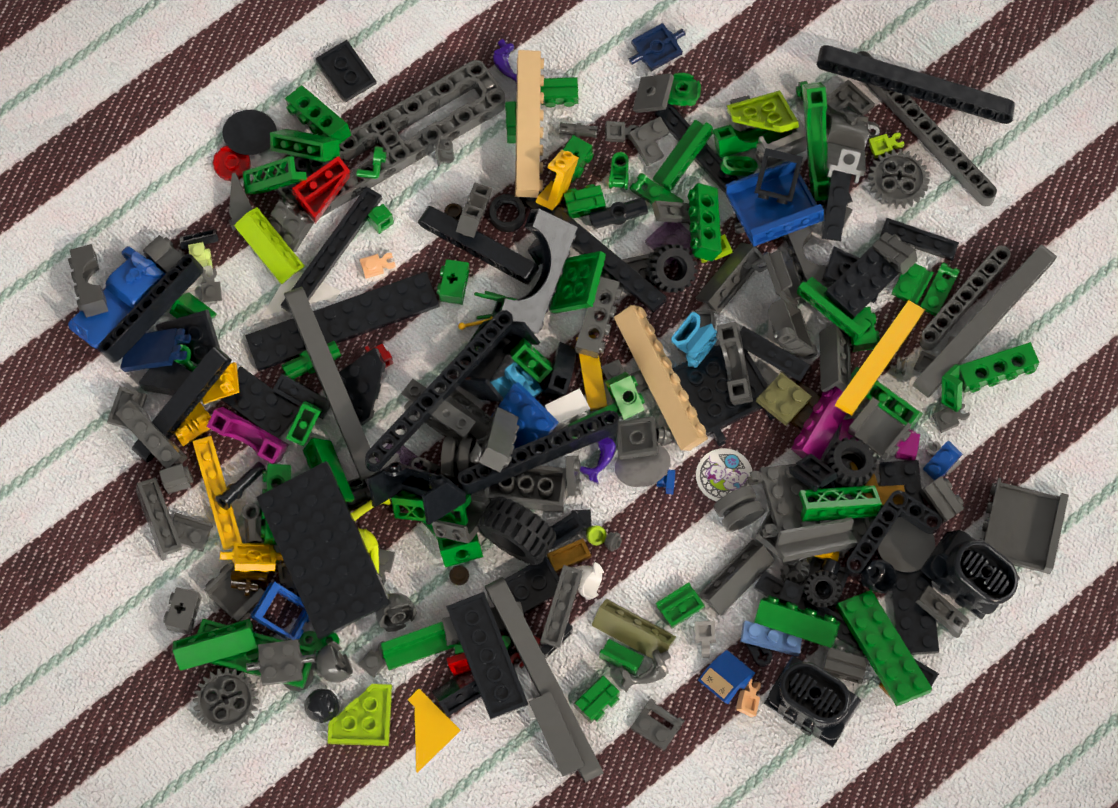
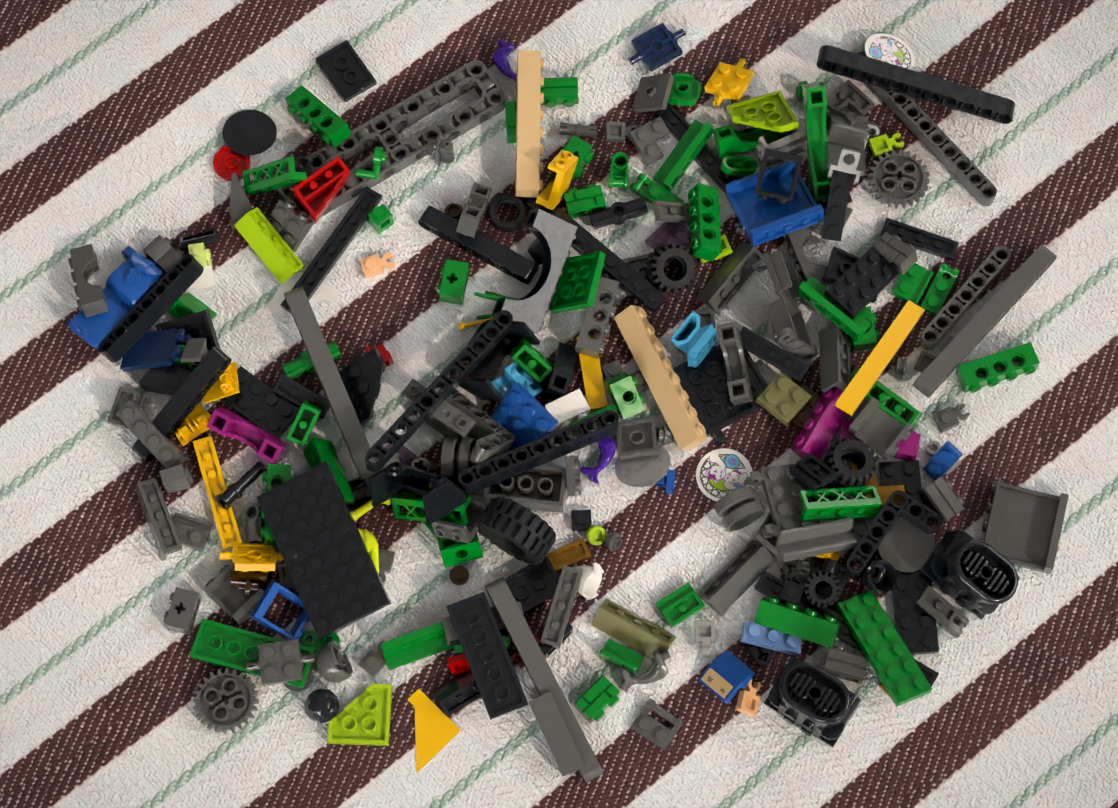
(194, 350): none -> dark grey slope
(211, 290): dark grey plate -> none
(214, 644): green panel -> none
(304, 145): green brick -> none
(346, 319): black plate -> none
(396, 614): dark grey cylinder -> none
(499, 440): dark grey brick -> none
(568, 528): black tile -> none
(729, 81): none -> yellow plate
(889, 50): none -> sticker
(952, 389): green panel -> none

